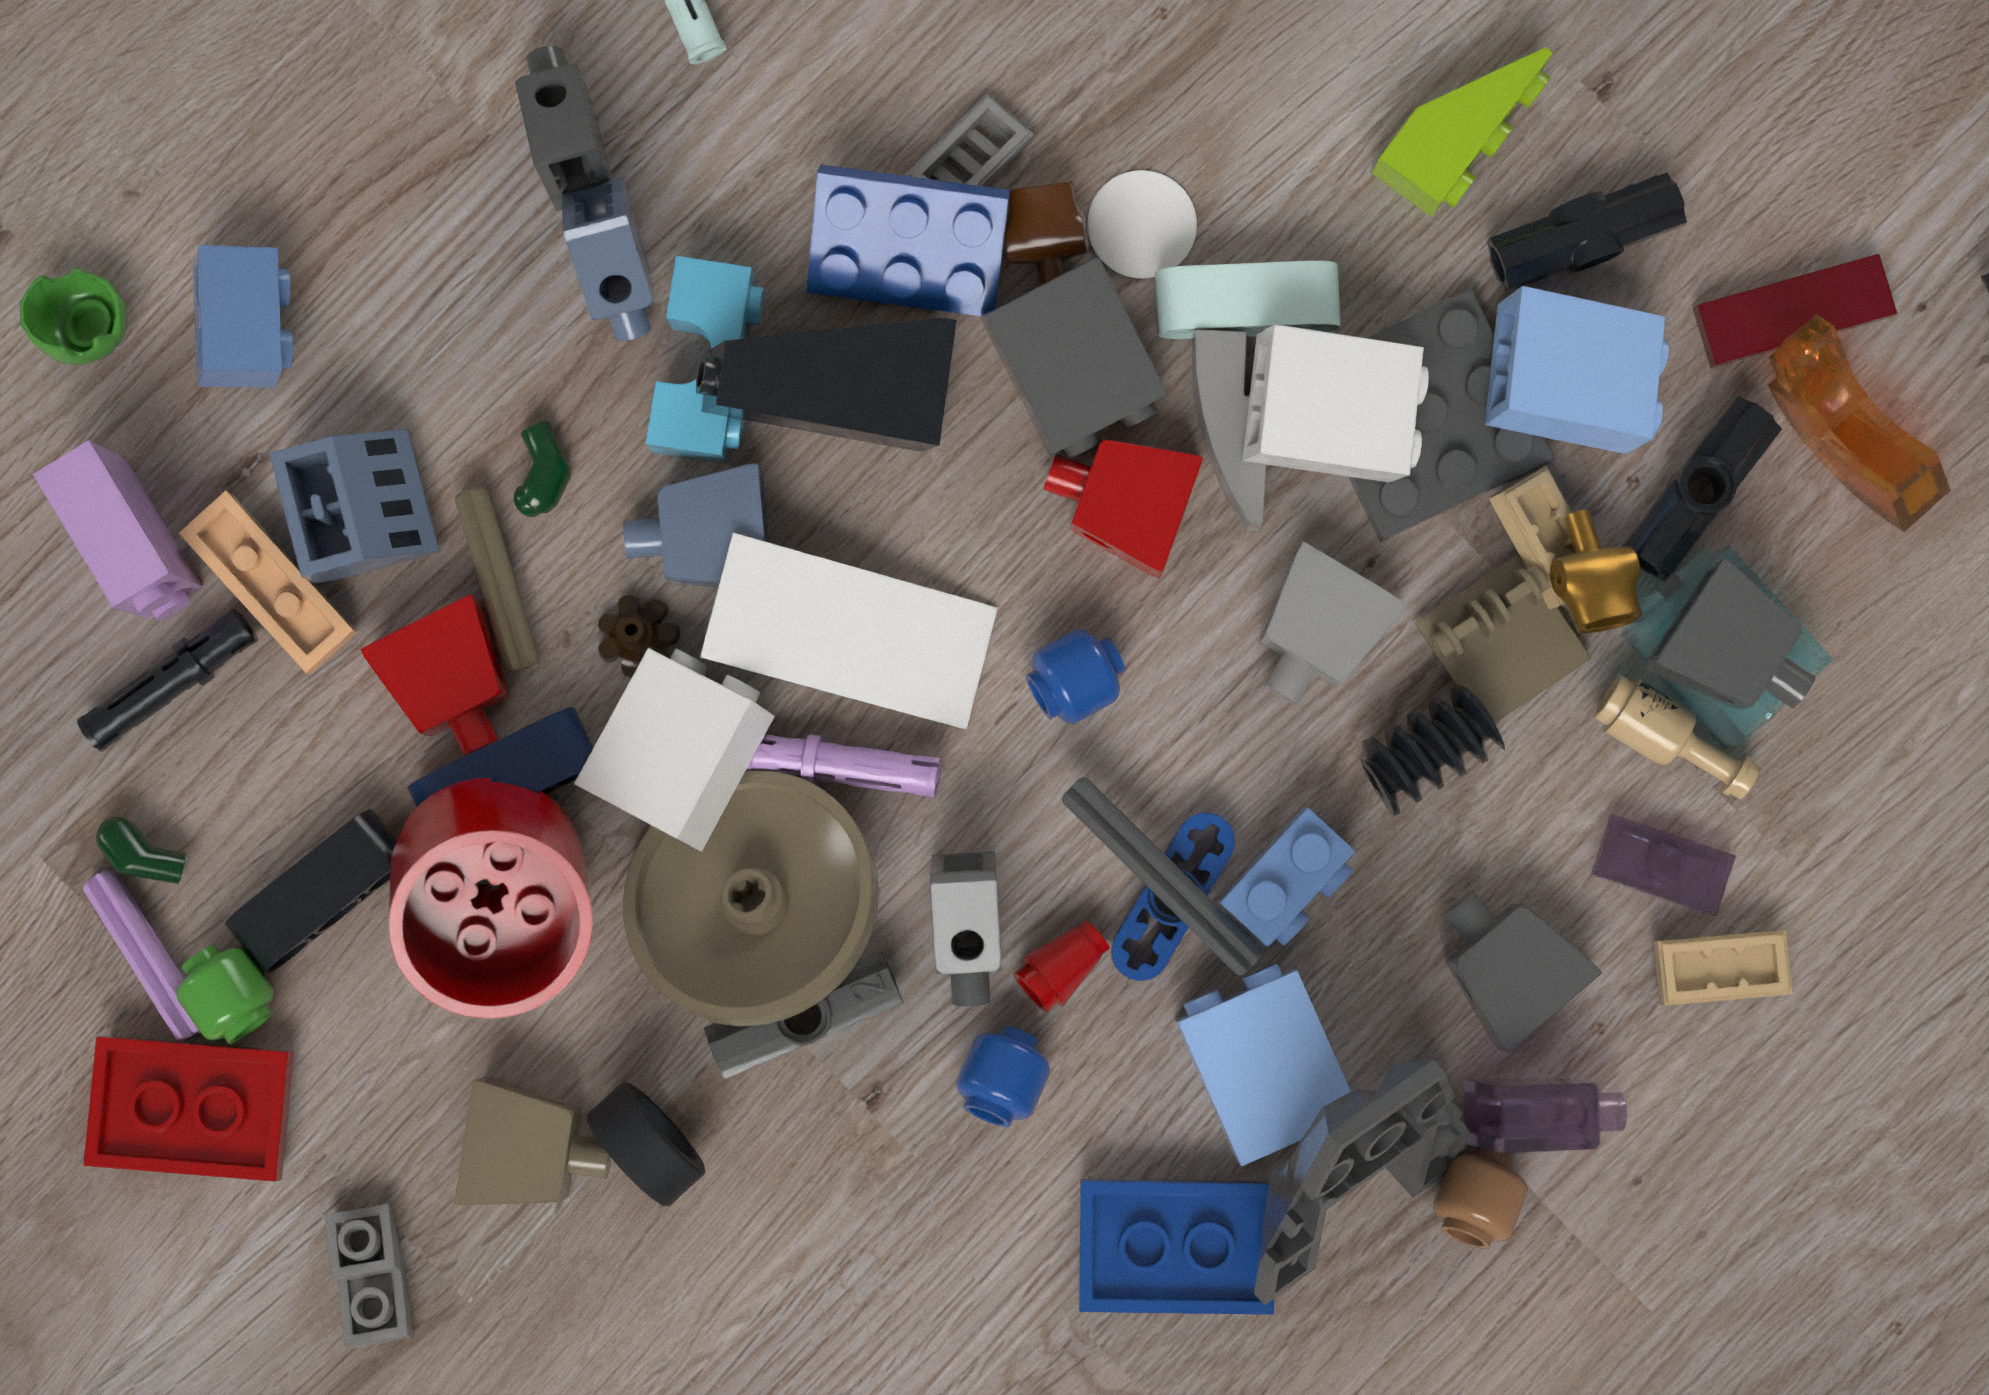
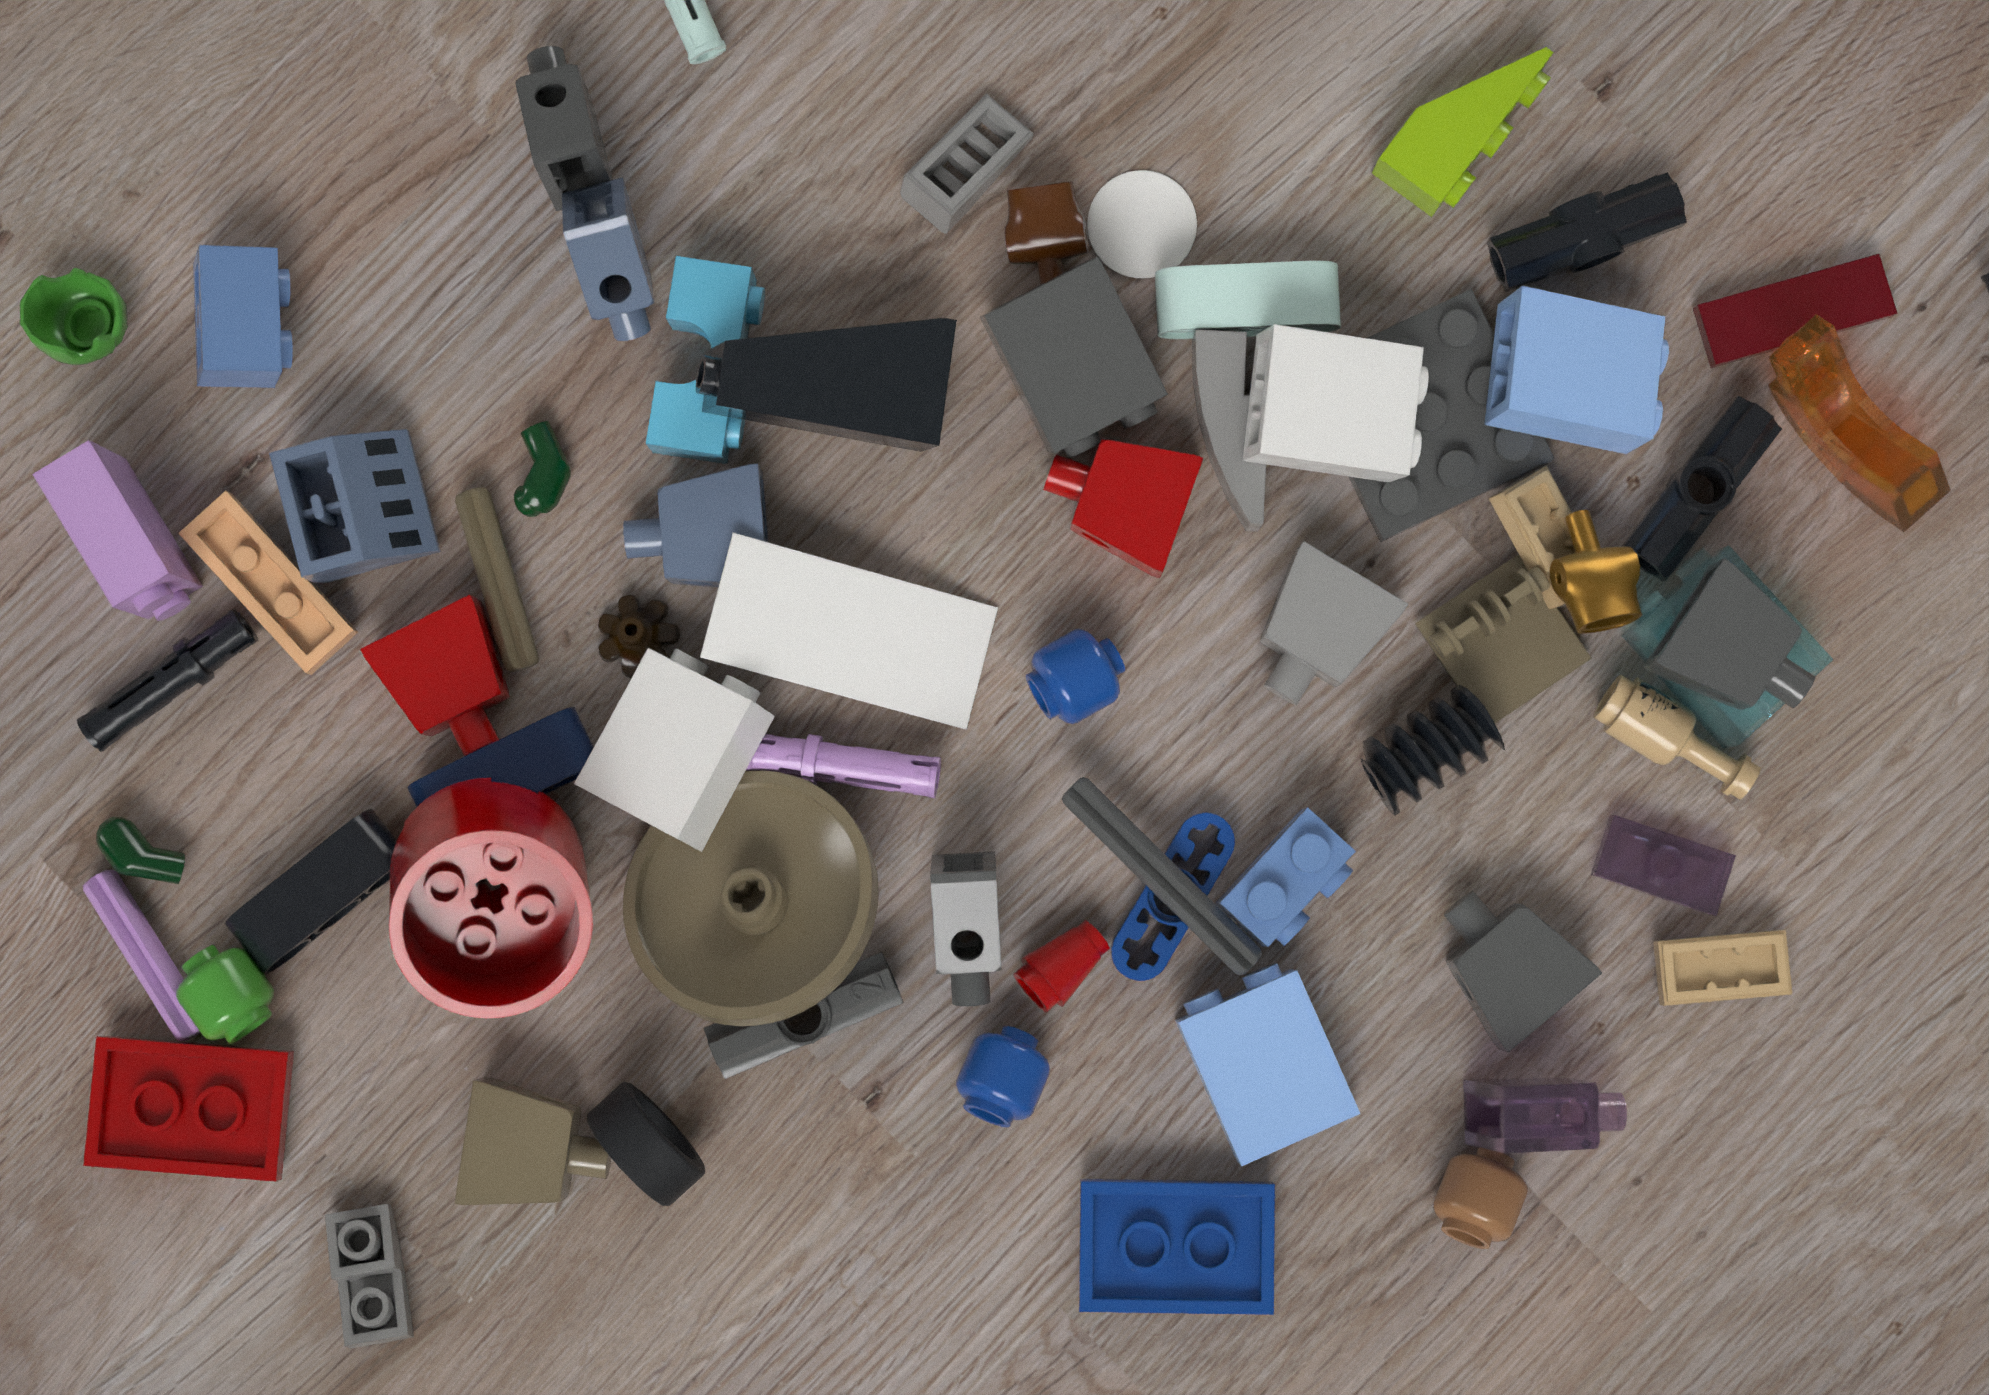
(907, 240): plate -> none
(1401, 1127): dark grey wedge -> none

